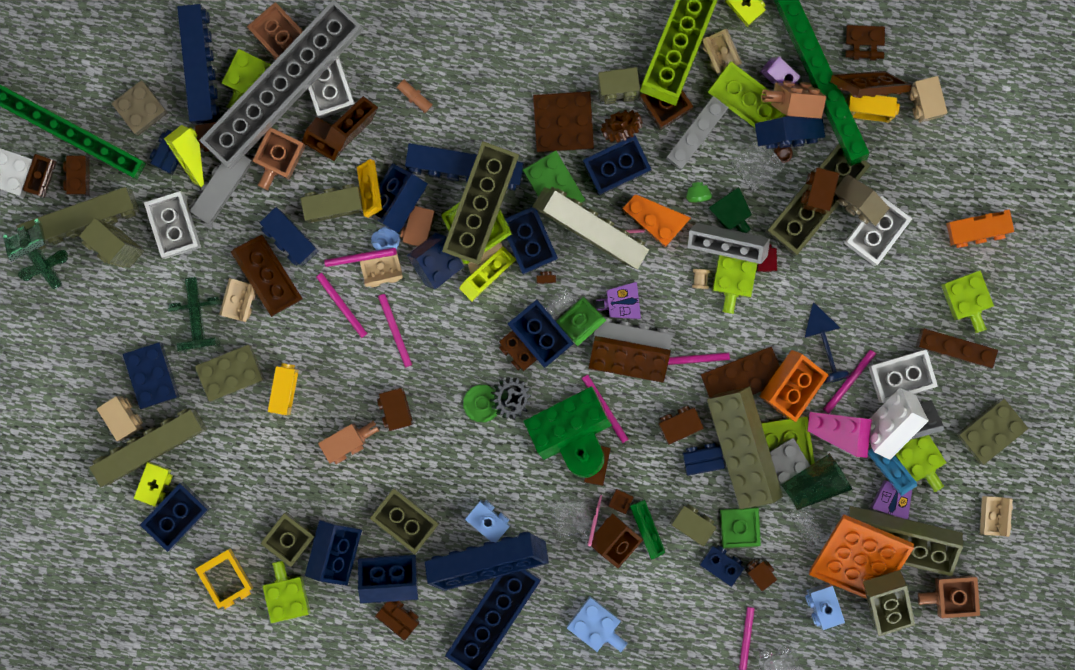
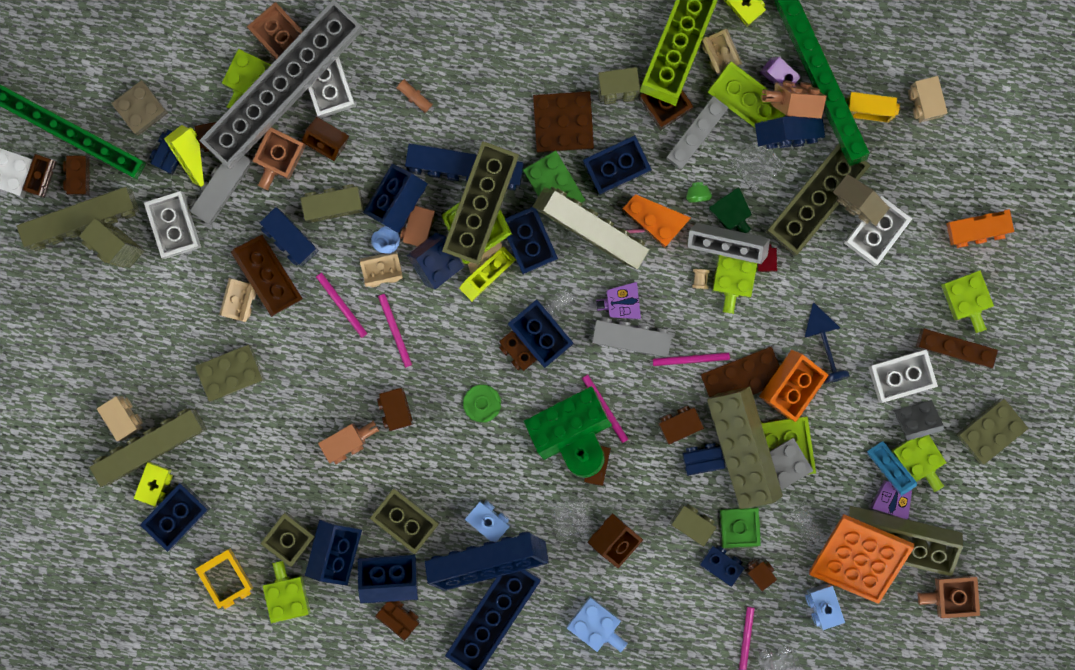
(28, 242): clear green piece -> none
(151, 375): dark blue brick -> none
(194, 306): clear green piece -> none
(197, 64): dark blue brick -> none
(283, 389): yellow window -> none
(351, 124): reddish brown brick -> none
(360, 257): dark pink bar -> none
(369, 188): yellow tile -> none
(503, 398): black gear -> none
(546, 278): reddish brown plate -> none
(580, 321): bright green tile -> none
(594, 523): bright pink piece -> none
(620, 501): reddish brown plate -> none
(621, 126): reddish brown gear -> none
(629, 359): reddish brown plate -> none
(647, 529): green tile -> none
(784, 154): reddish brown plate -> none
(816, 483): clear green wedge -> none
(820, 190): reddish brown brick -> none
(845, 432): dark pink wedge -> none
(849, 381): dark pink bar -> none
(865, 36): reddish brown plate -> none
(870, 84): reddish brown plate -> none
(889, 603): olive brick -> none
(896, 423): white brick -> none
(996, 516): tan bracket -> none

